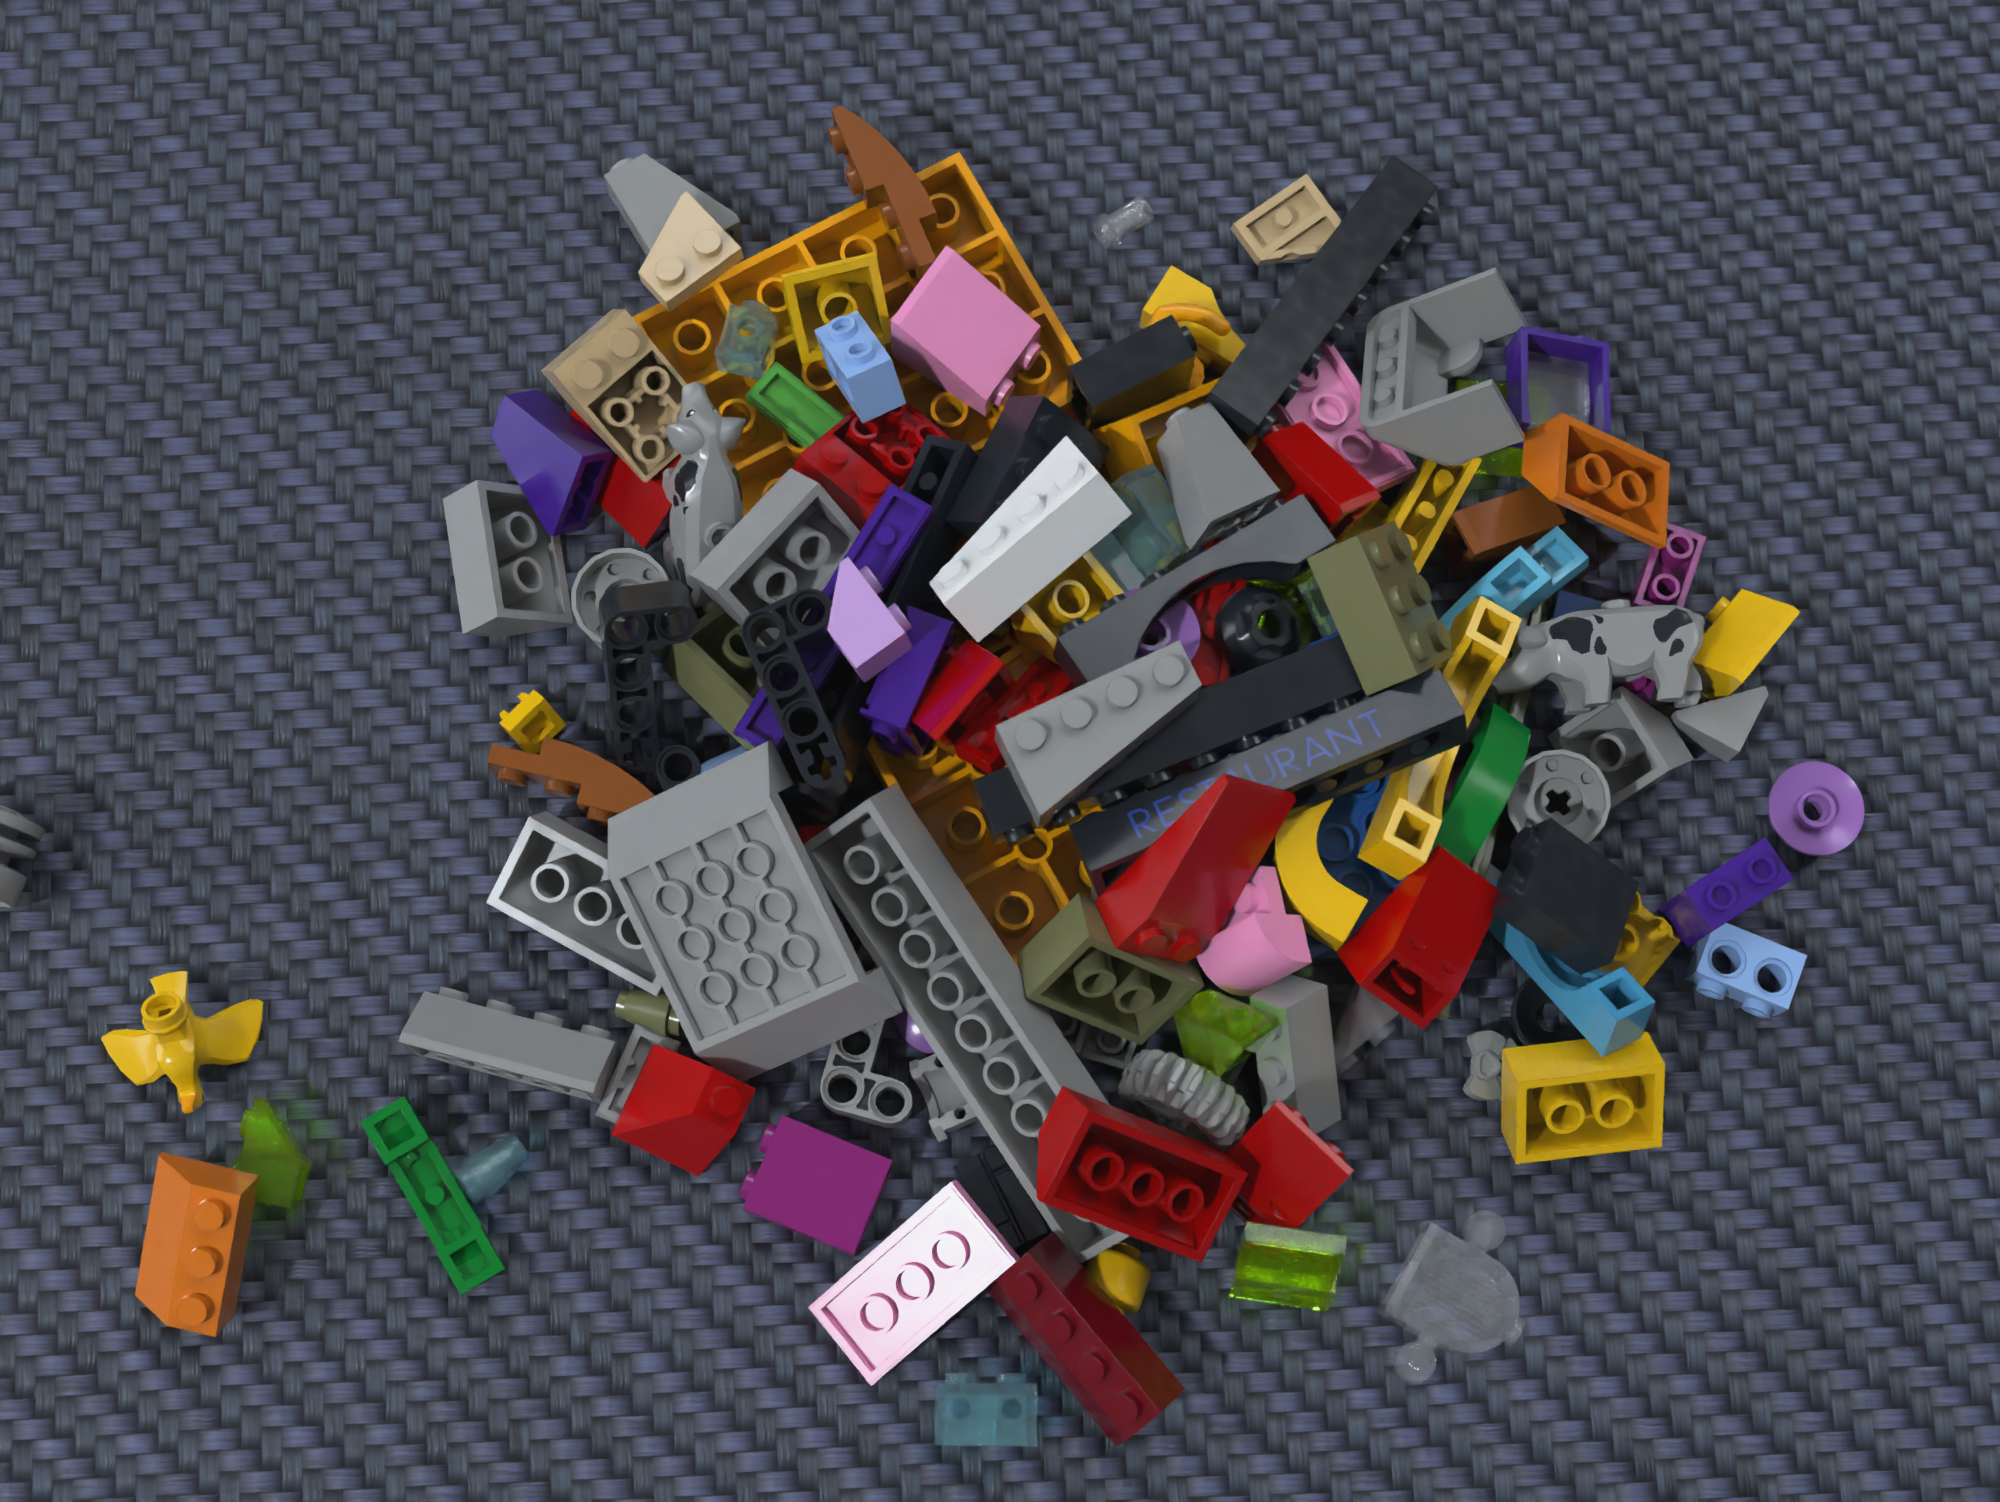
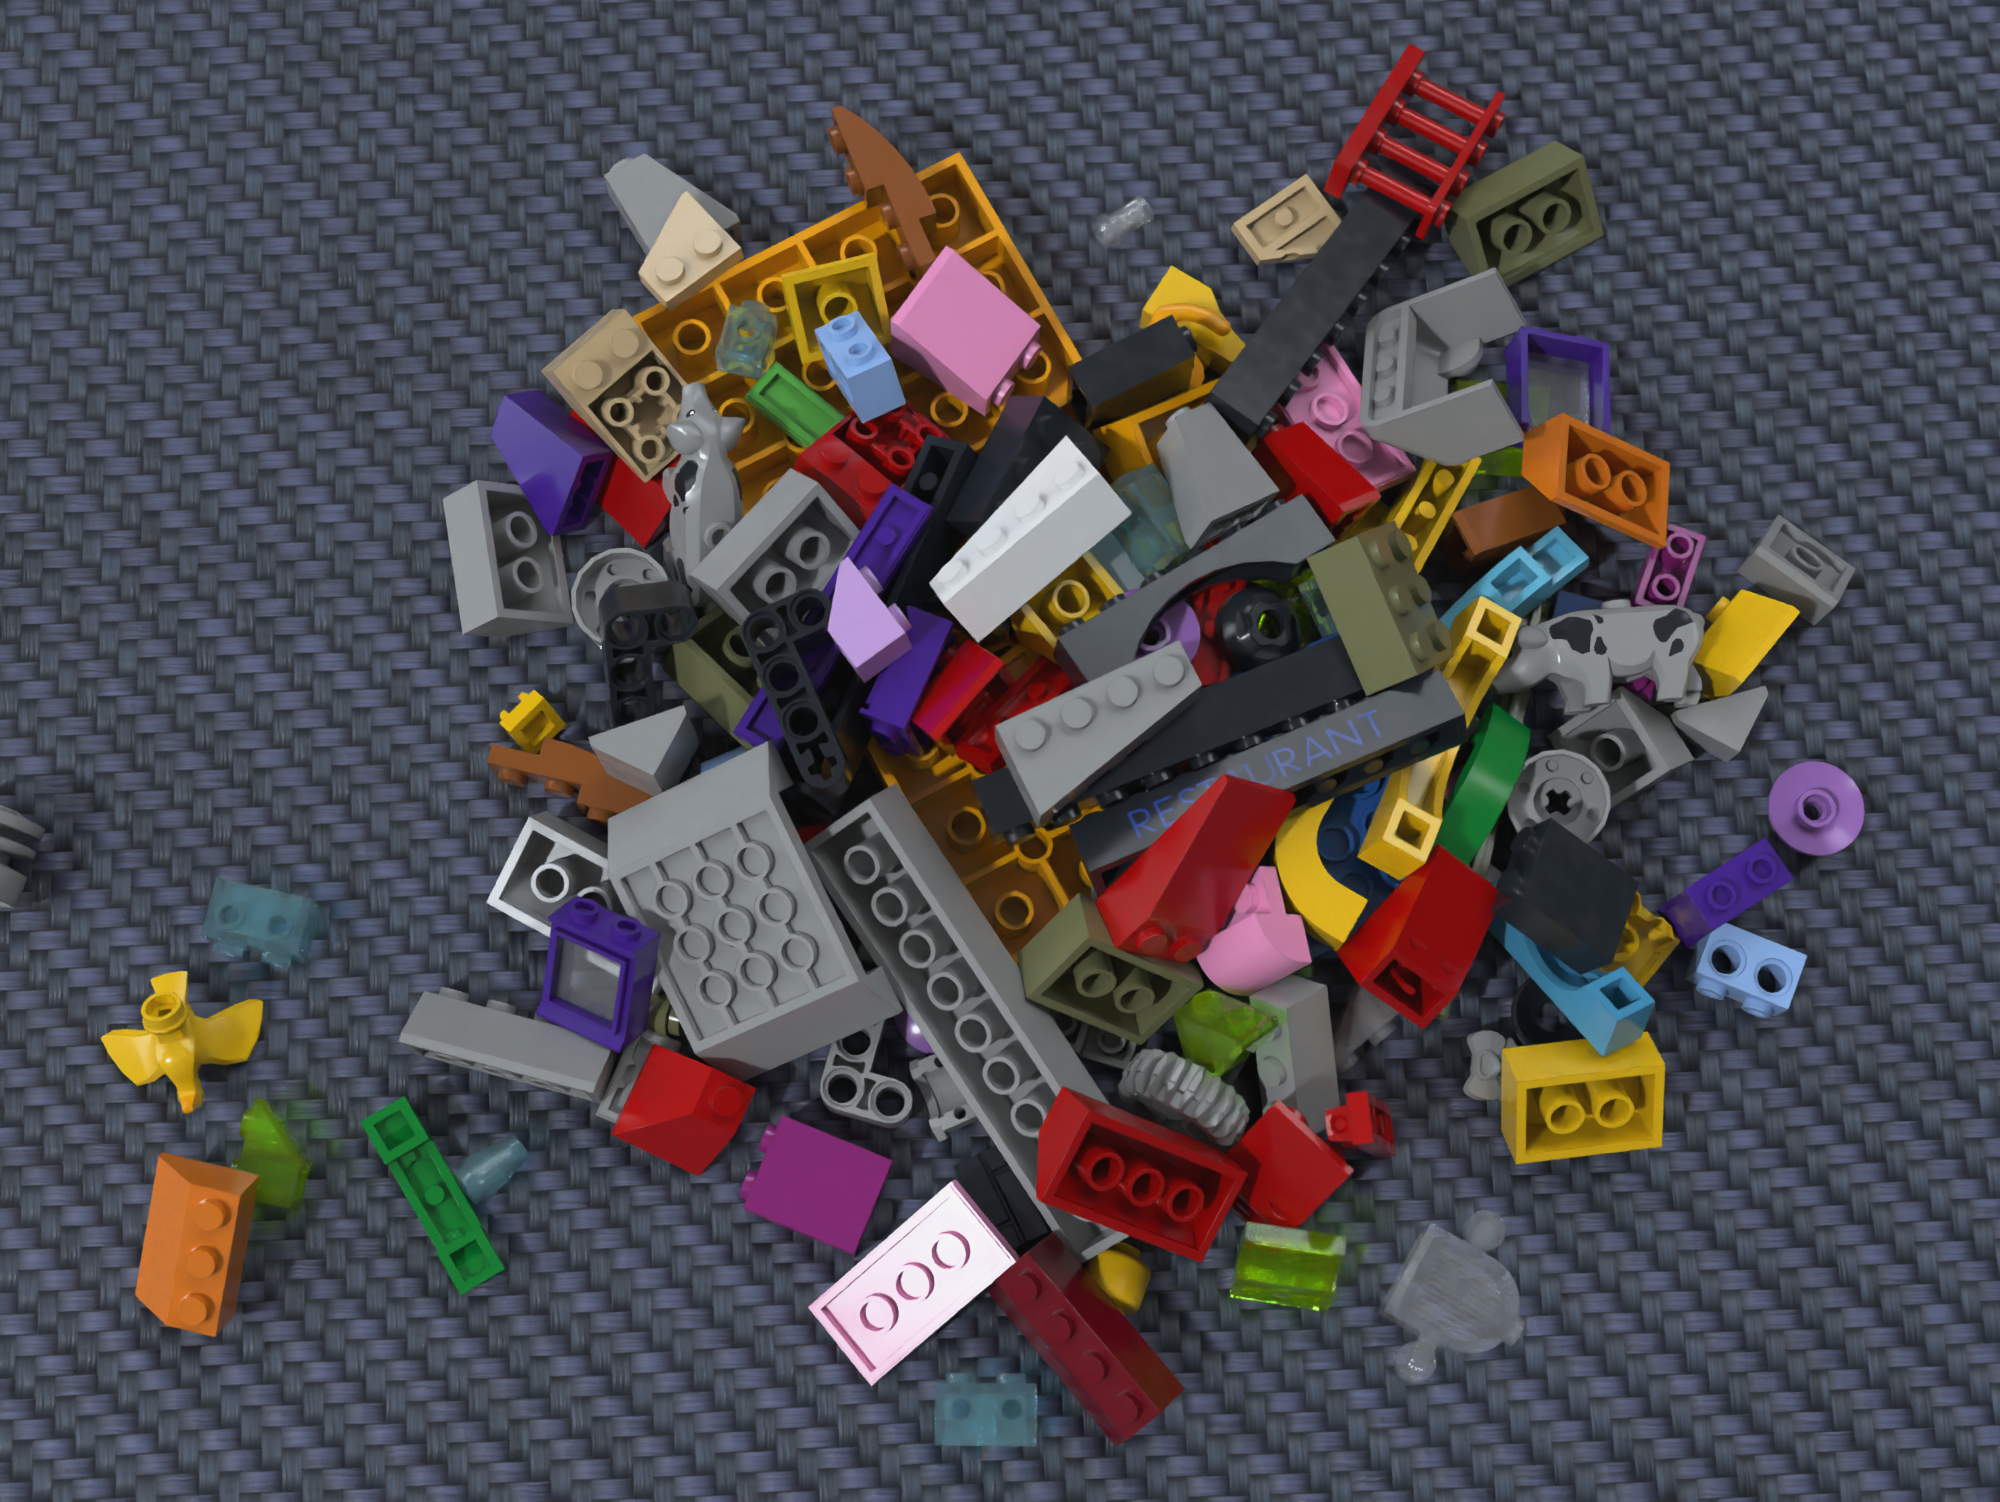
(260, 922): none -> clear light blue brick
(599, 973): none -> dark purple window
(649, 751): none -> light grey slope
(1362, 1125): none -> red hinge
(1392, 110): none -> red fence
(1525, 214): none -> olive slope
(1797, 570): none -> light grey slope

